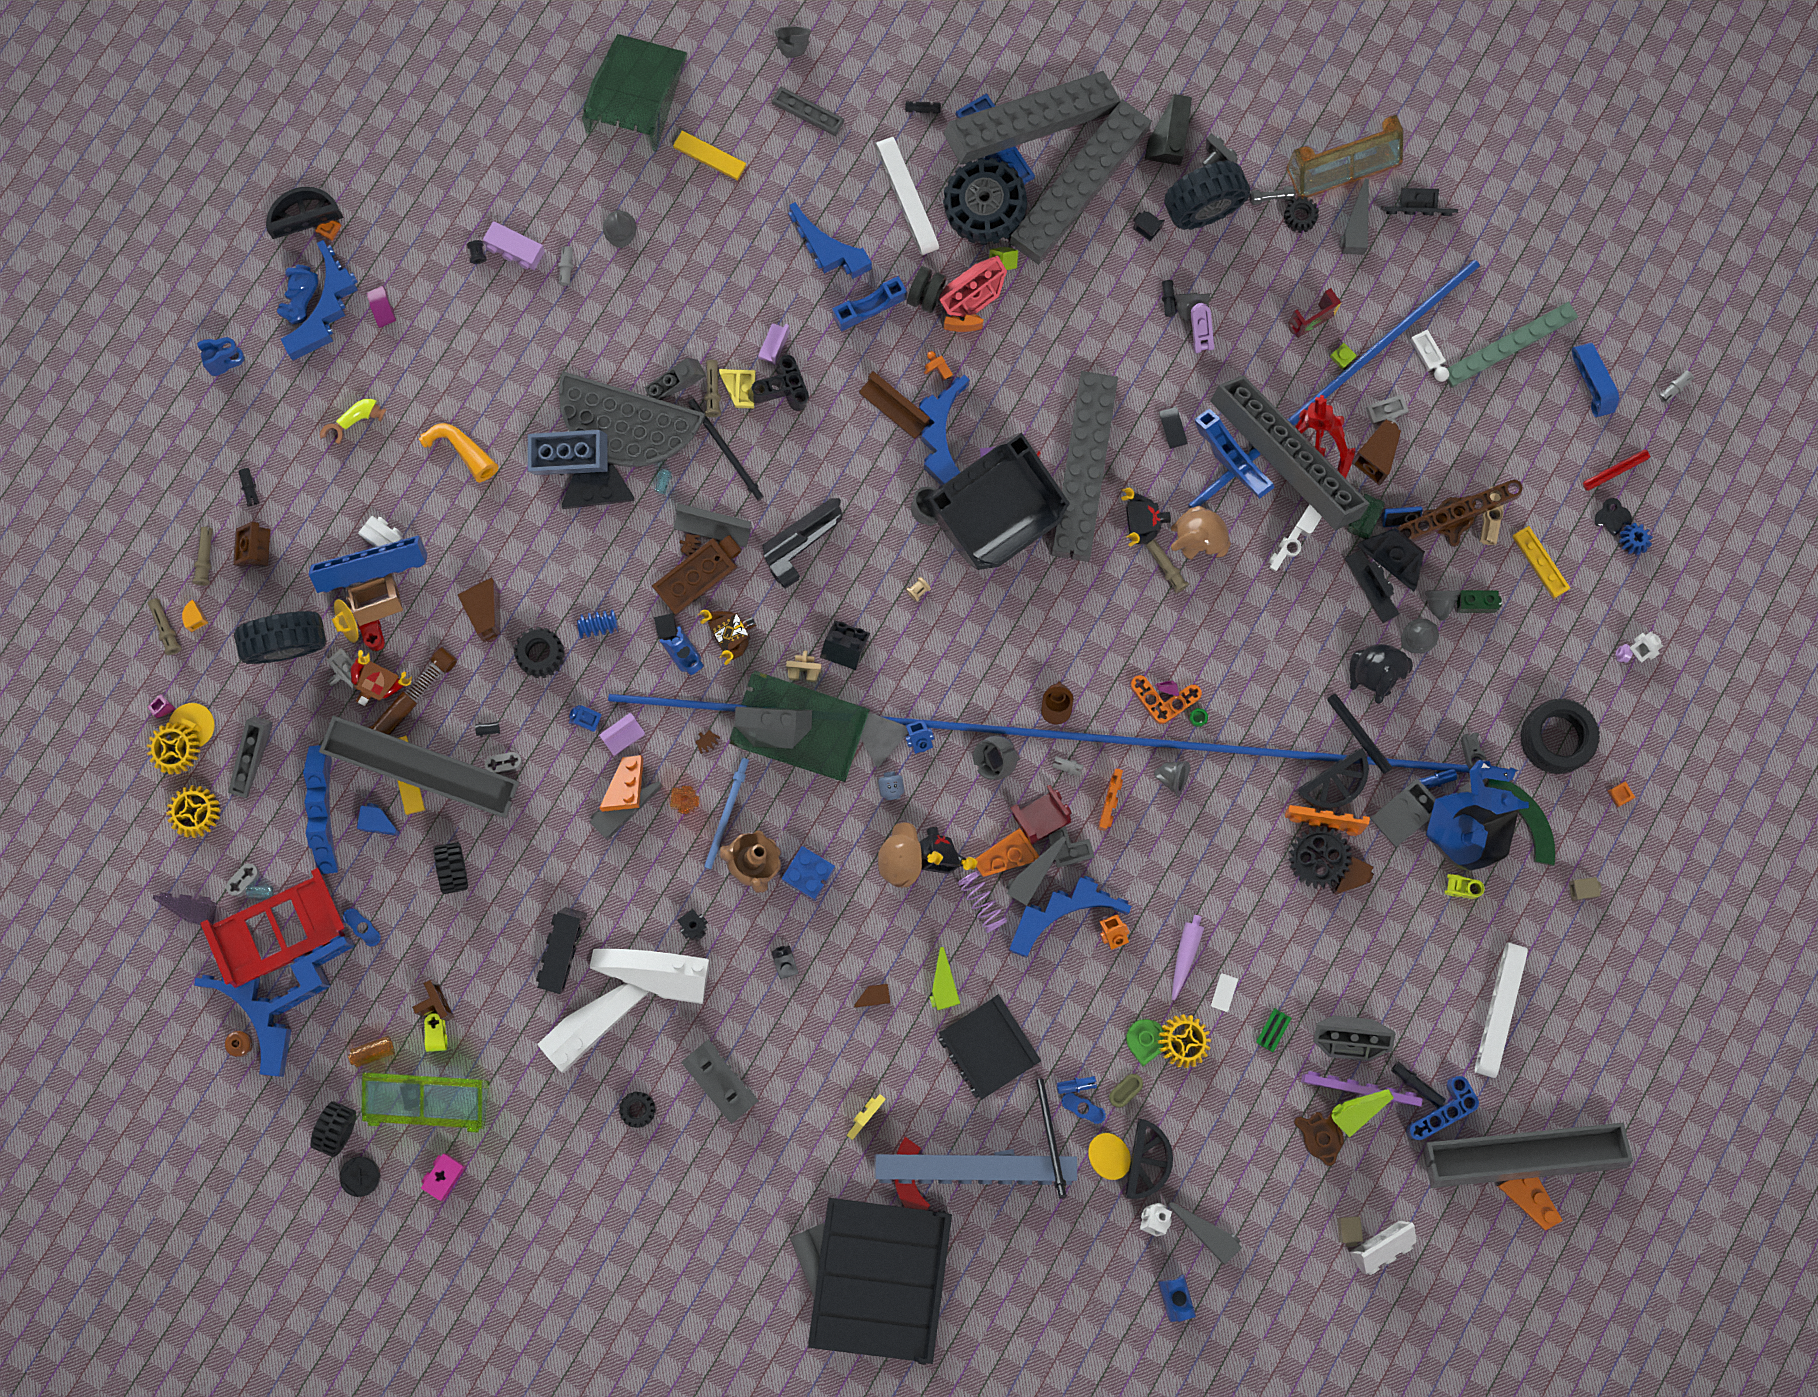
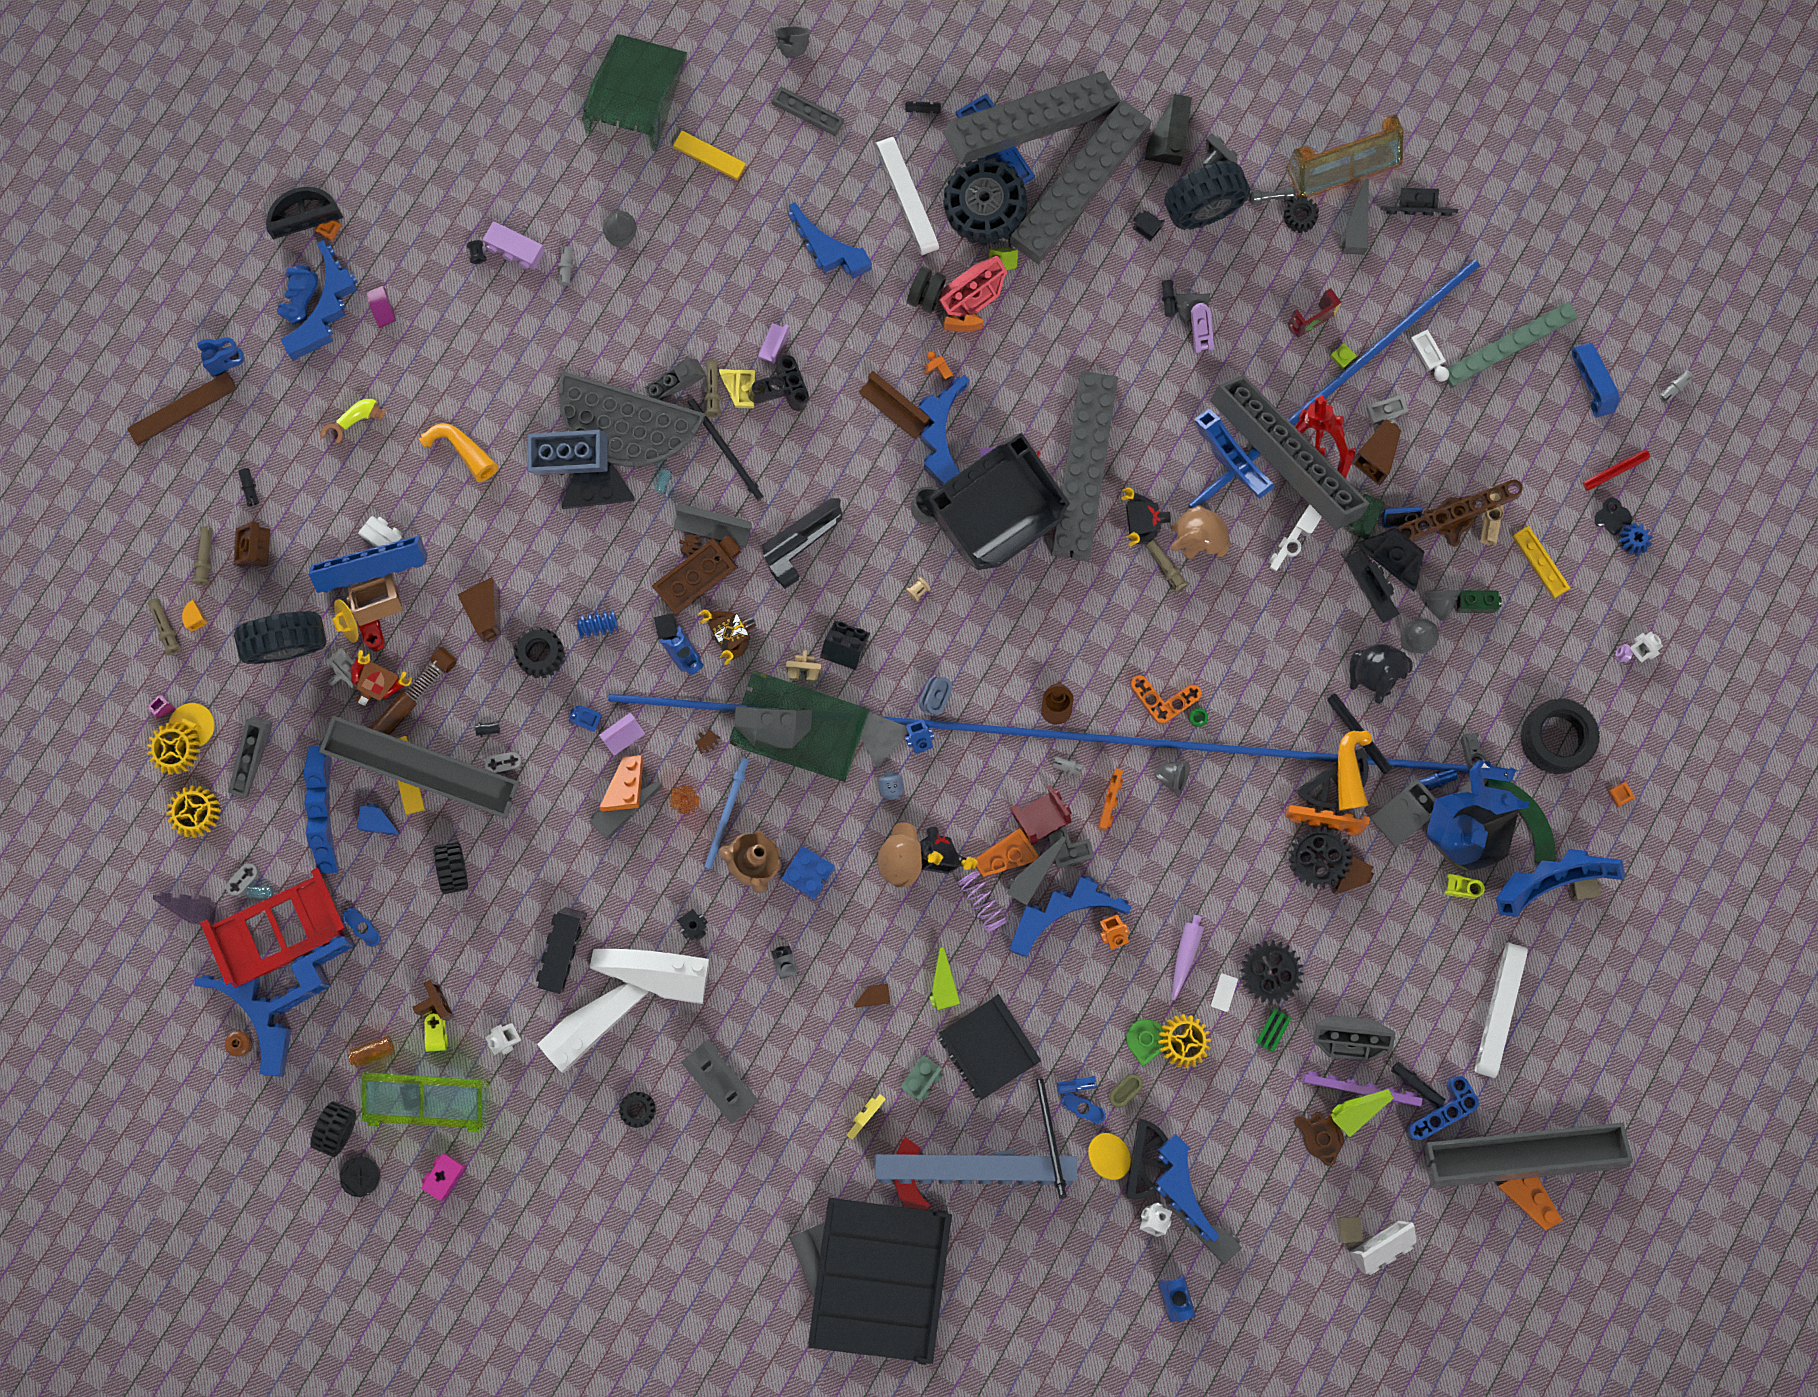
(181, 408): none -> reddish brown tile
(503, 1039): none -> white brick
(884, 297): blue arch -> none
(921, 1078): none -> sand green bracket
(935, 695): none -> sand blue brick
(989, 760): dark grey piece -> none
(1168, 687): magenta slope -> none
(1173, 427): black slope -> none
(1177, 1185): none -> blue arch
(1286, 964): none -> black gear
(1349, 779): none -> light orange animal
(1574, 867): none -> blue arch

